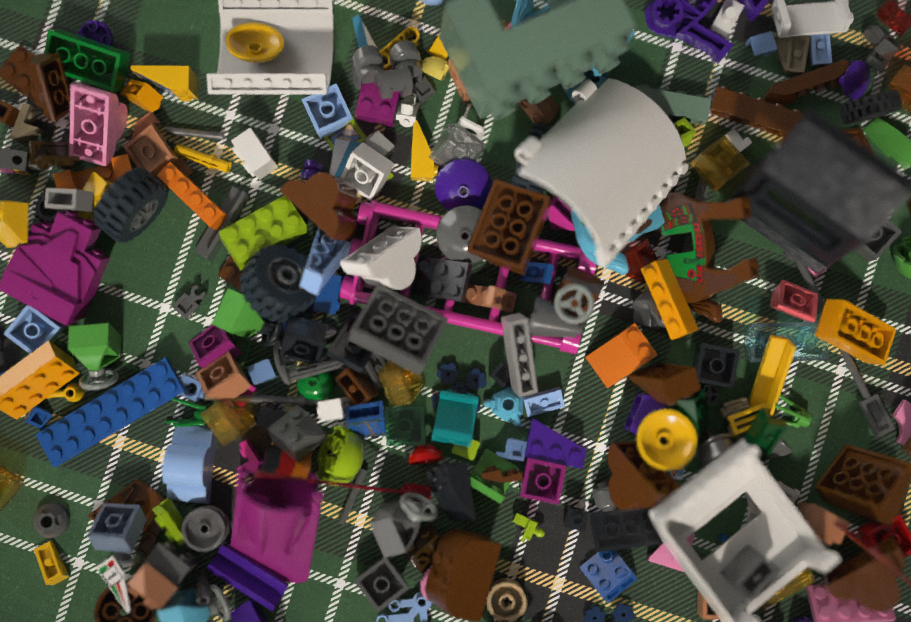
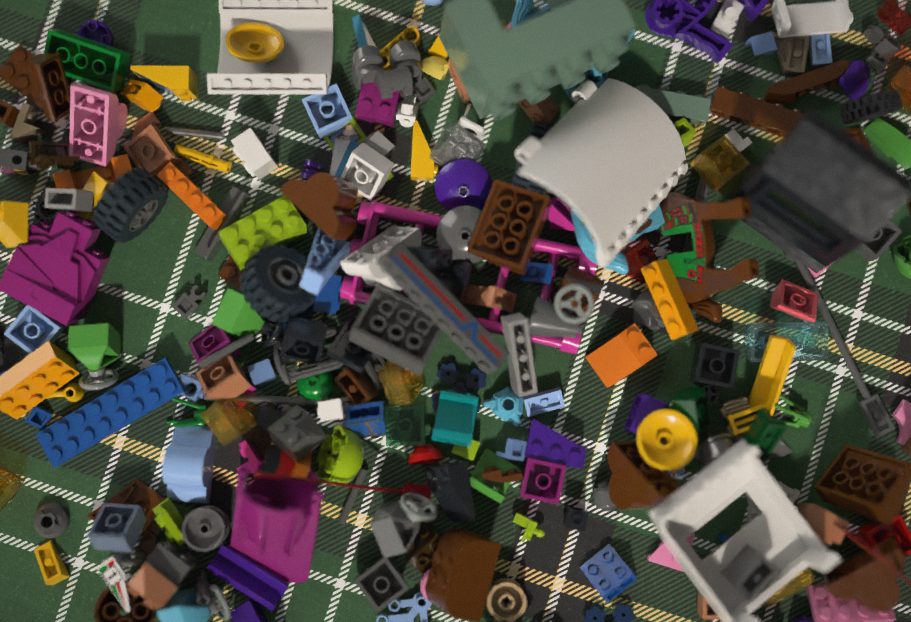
(226, 350): none -> dark grey bar
(432, 257): none -> black brick
(442, 308): none -> dark grey brick
(501, 374): black panel -> none
(623, 529): black plate -> none
(667, 382): reddish brown slope -> none
(855, 332): light orange brick -> none

